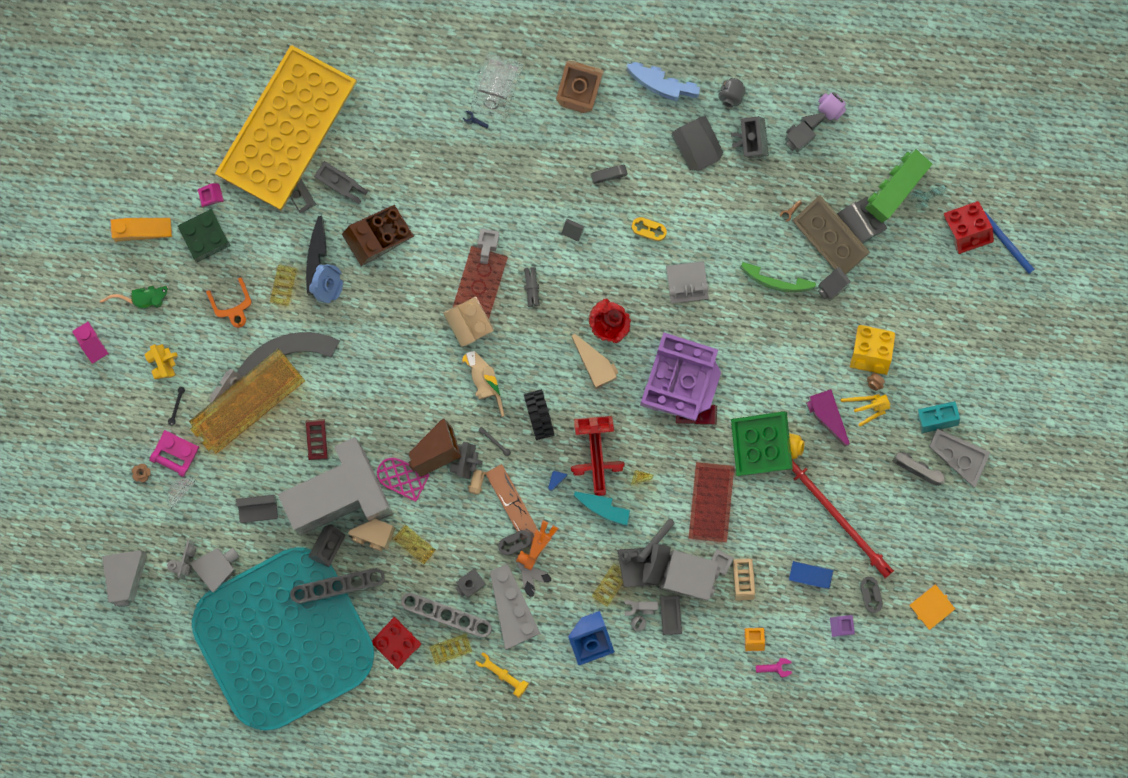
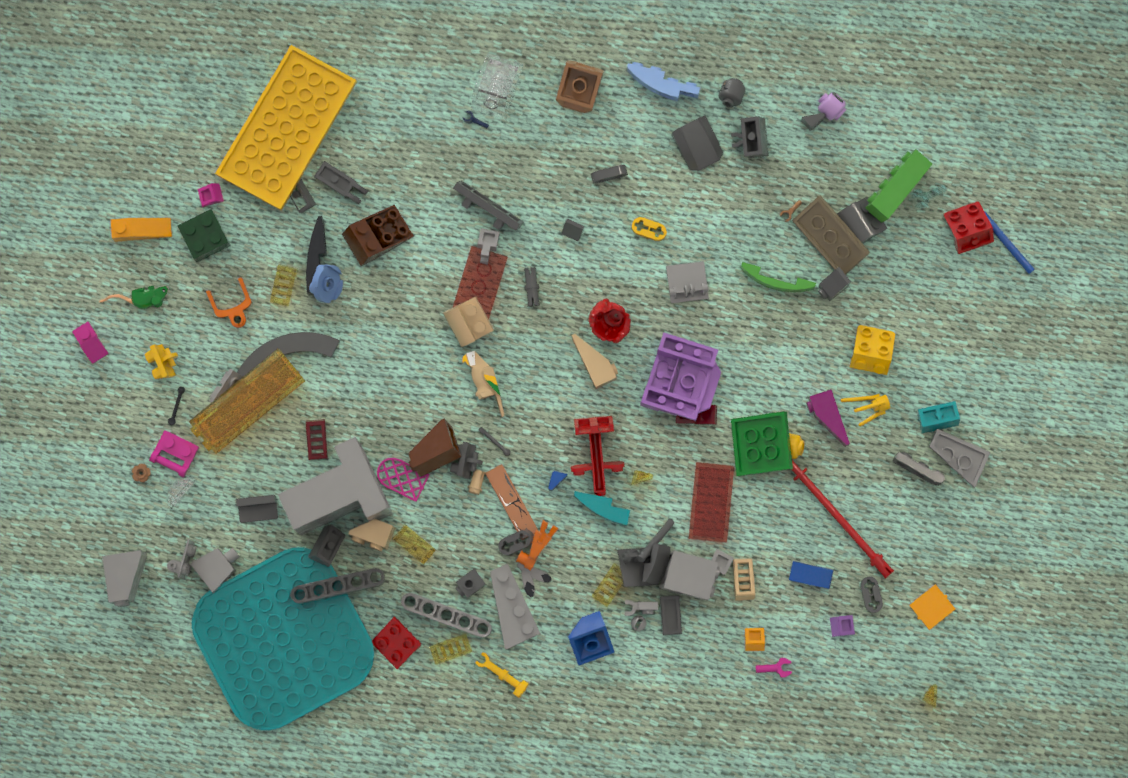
(502, 215): none -> dark grey hinge
(539, 414): black tyre -> none
(799, 136): dark grey brick -> none
(875, 382): medium nougat plate -> none
(931, 696): none -> clear yellow slope

